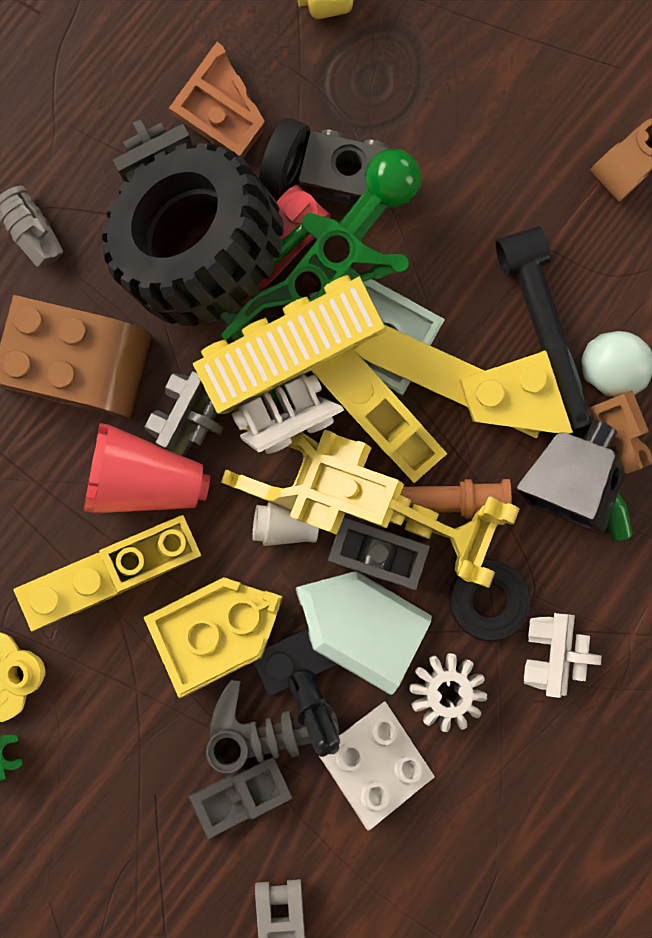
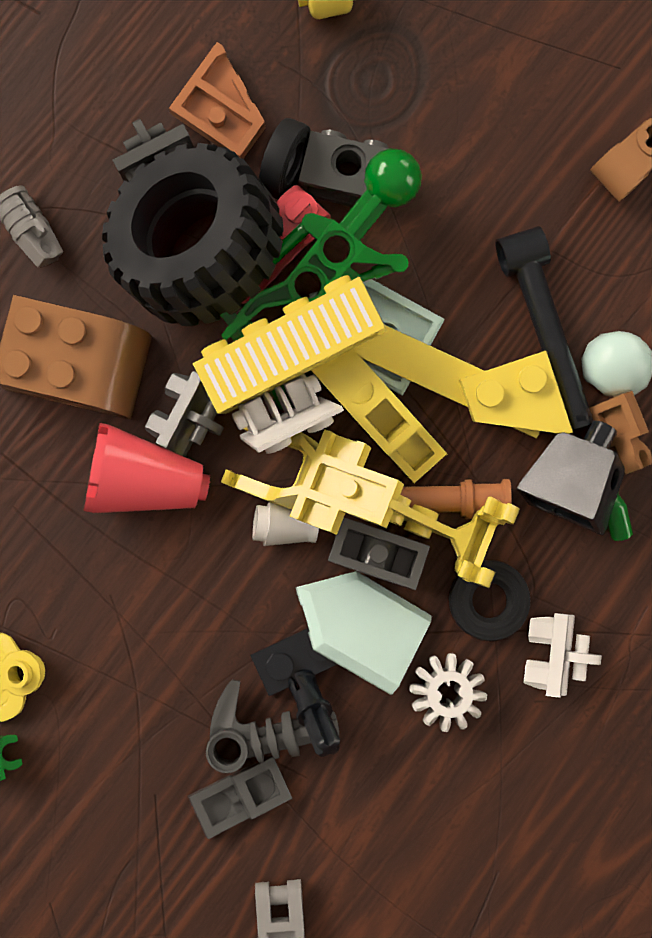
(107, 573): light yellow slope -> none
(212, 632): light yellow tile -> none
(377, 766): white hinge -> none

